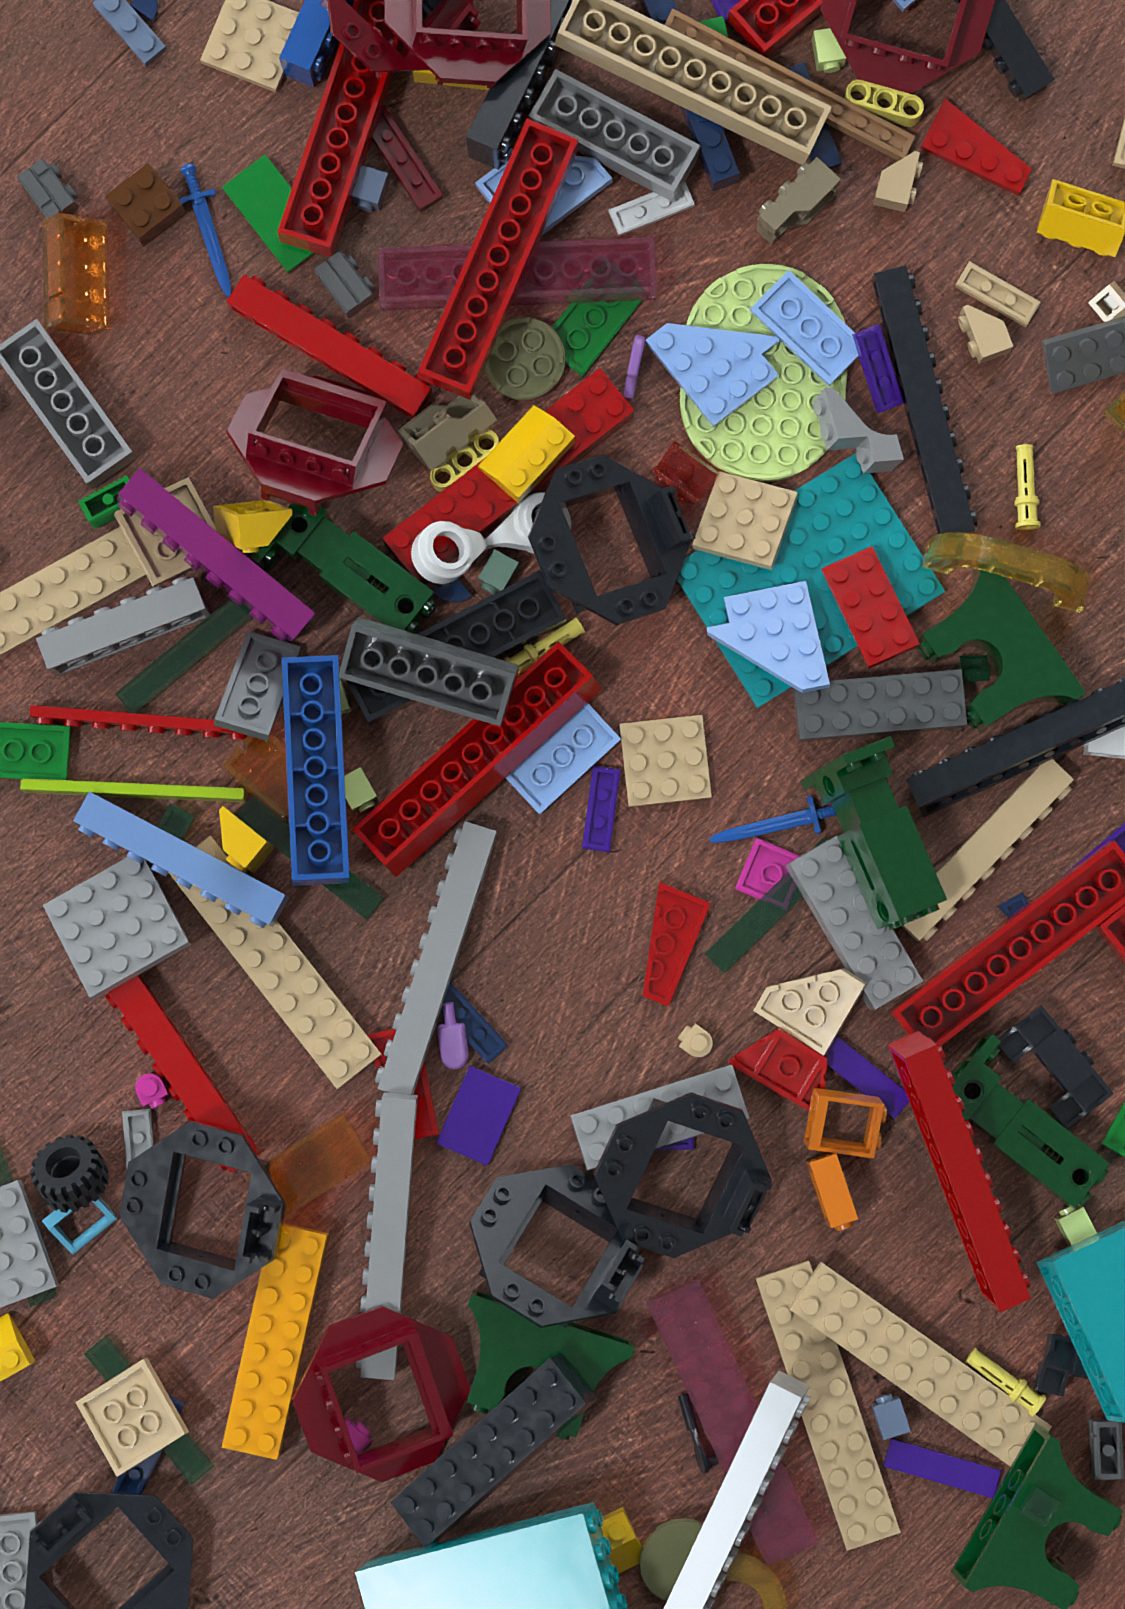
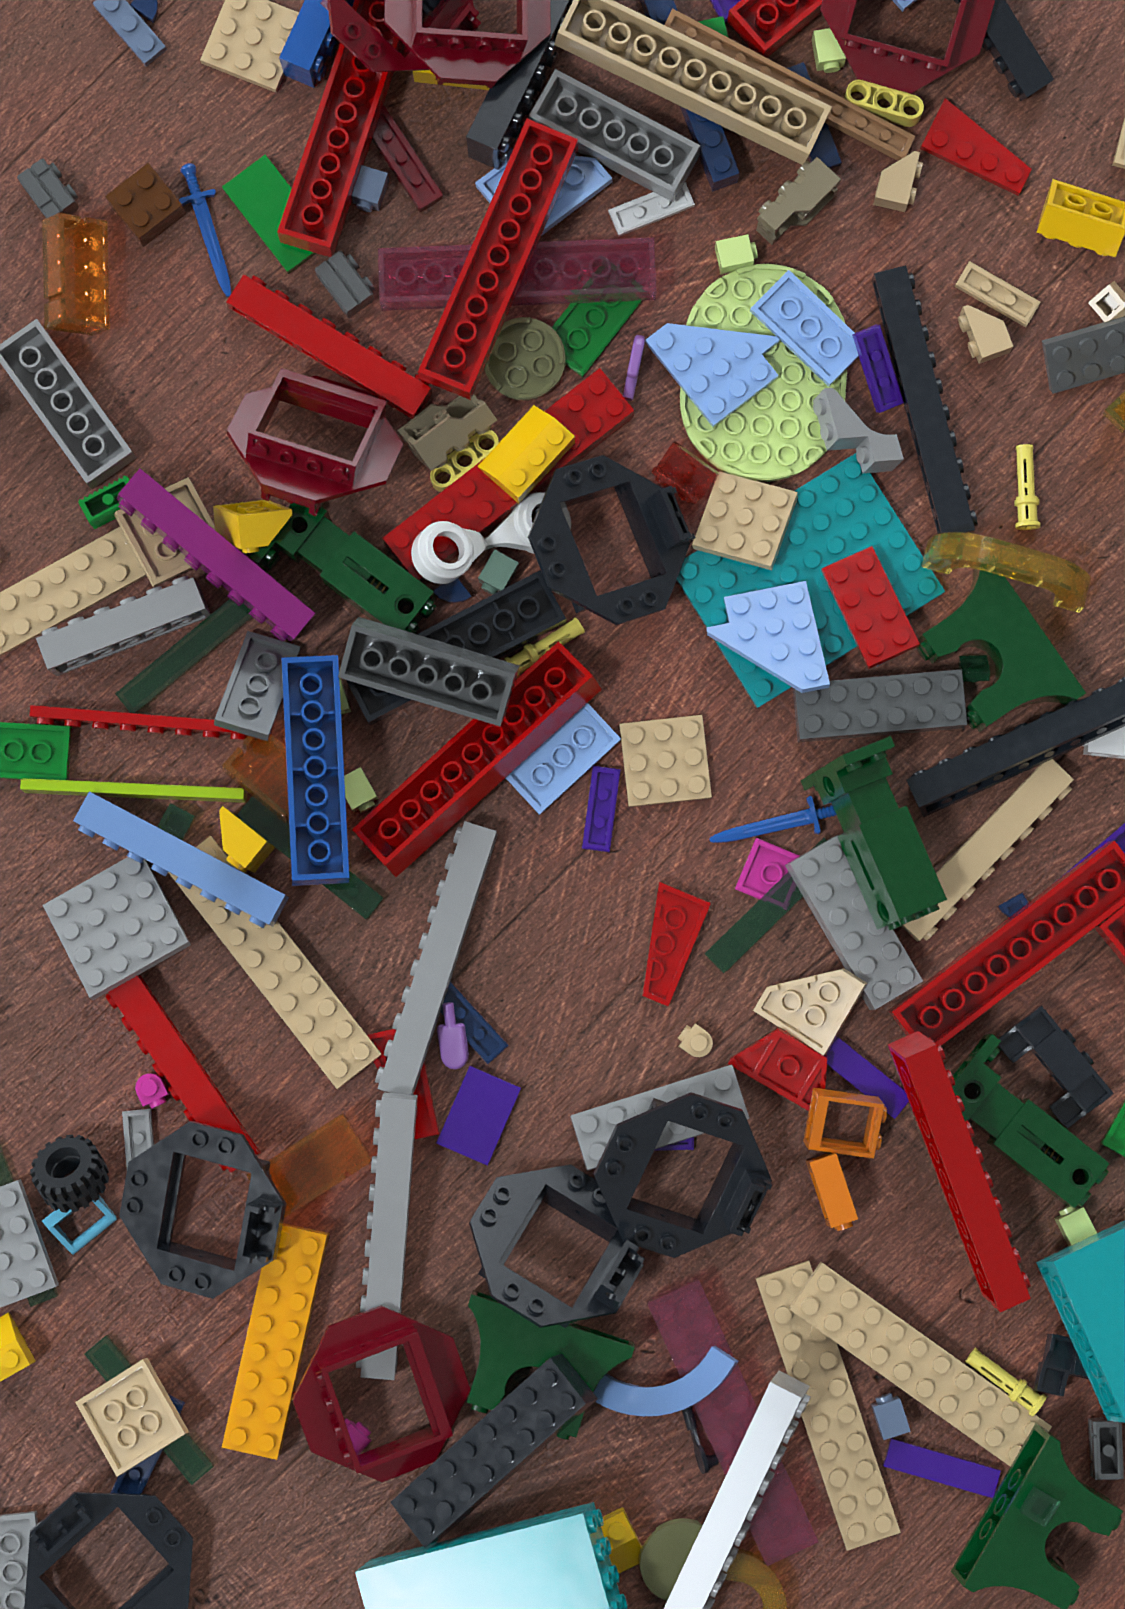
(670, 1397): none -> medium blue tile
(735, 253): none -> yellowish green brick

